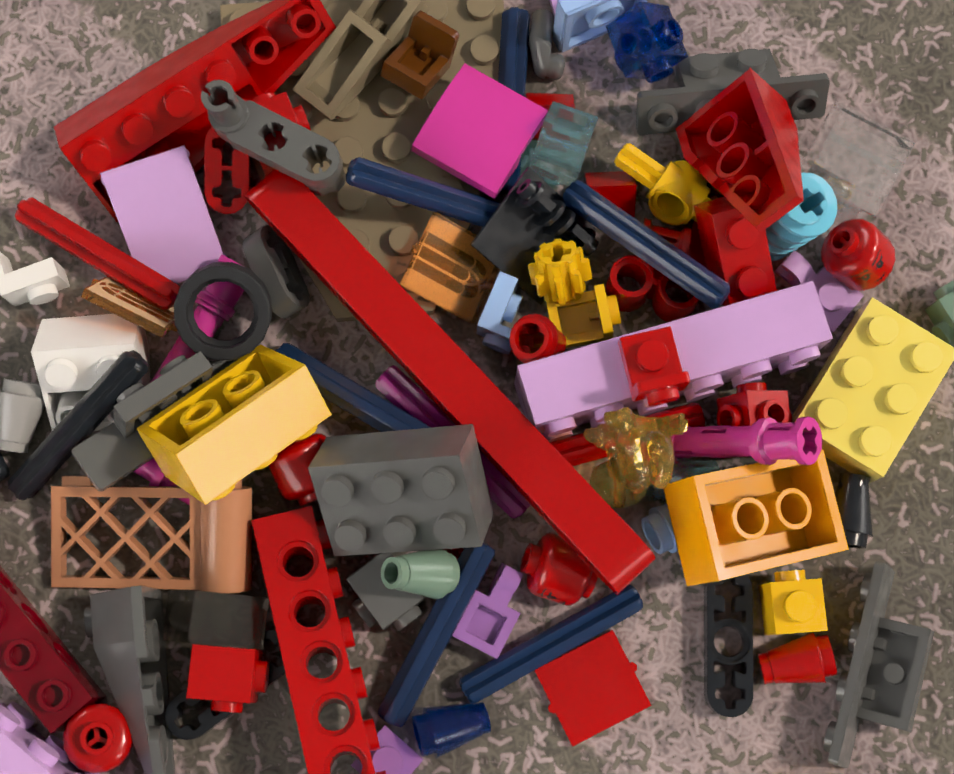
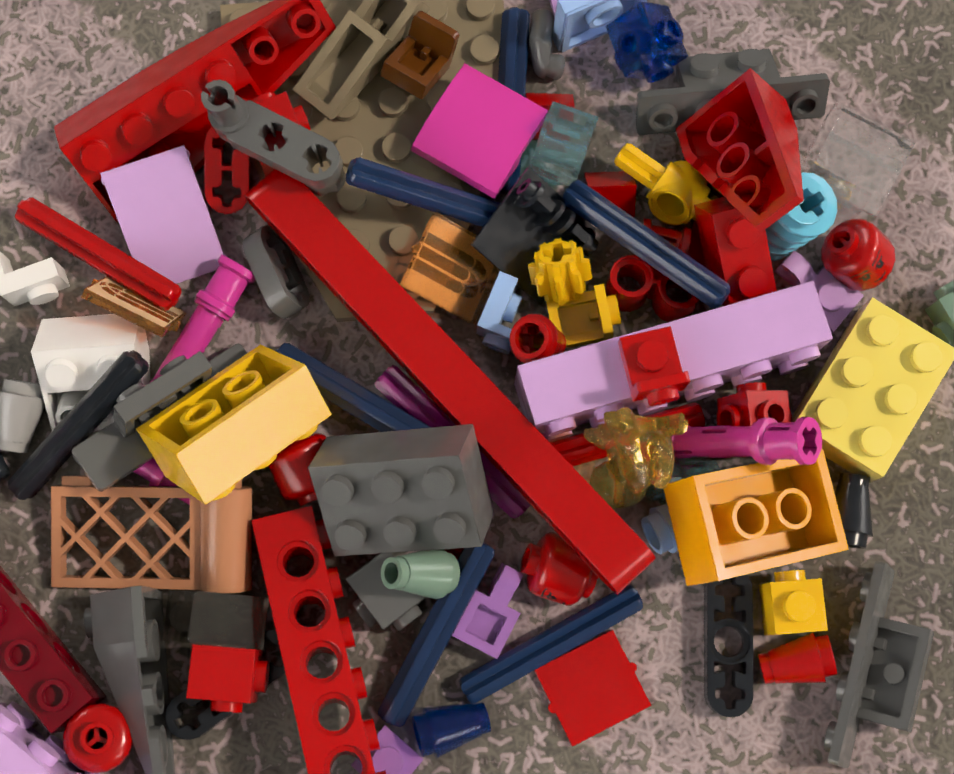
(196, 338): black tyre -> none

